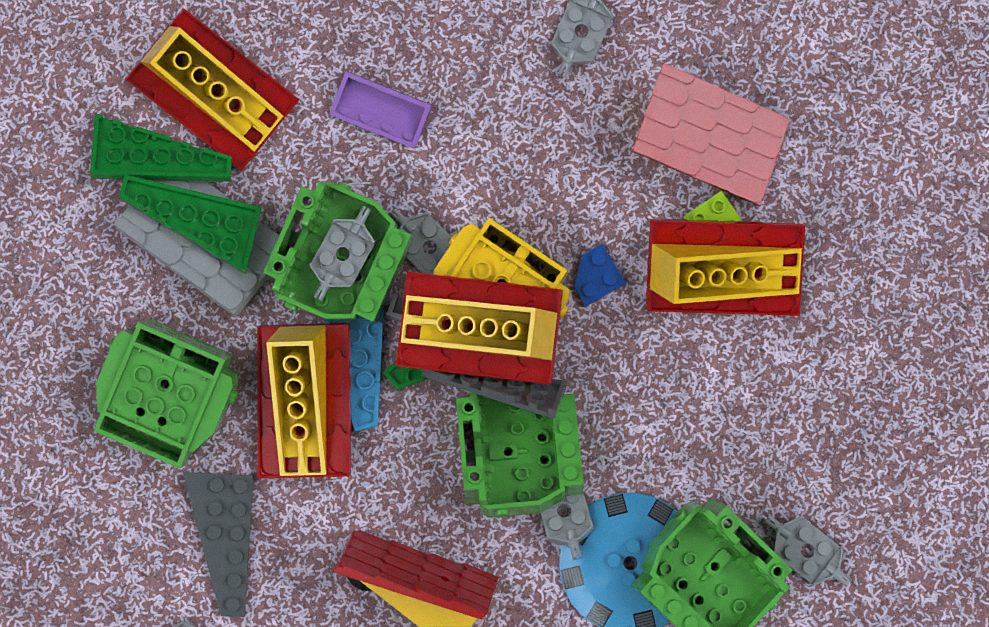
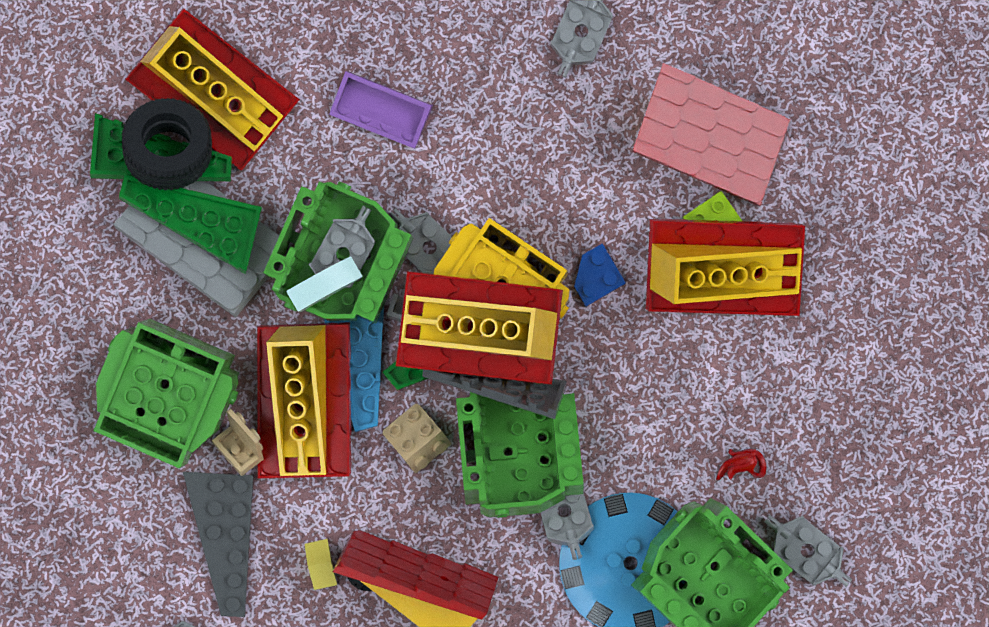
(167, 116): none -> black tyre
(239, 444): none -> tan bracket
(320, 564): none -> light yellow slope
(324, 284): none -> light aqua slope
(416, 438): none -> tan bracket
(743, 461): none -> red piece

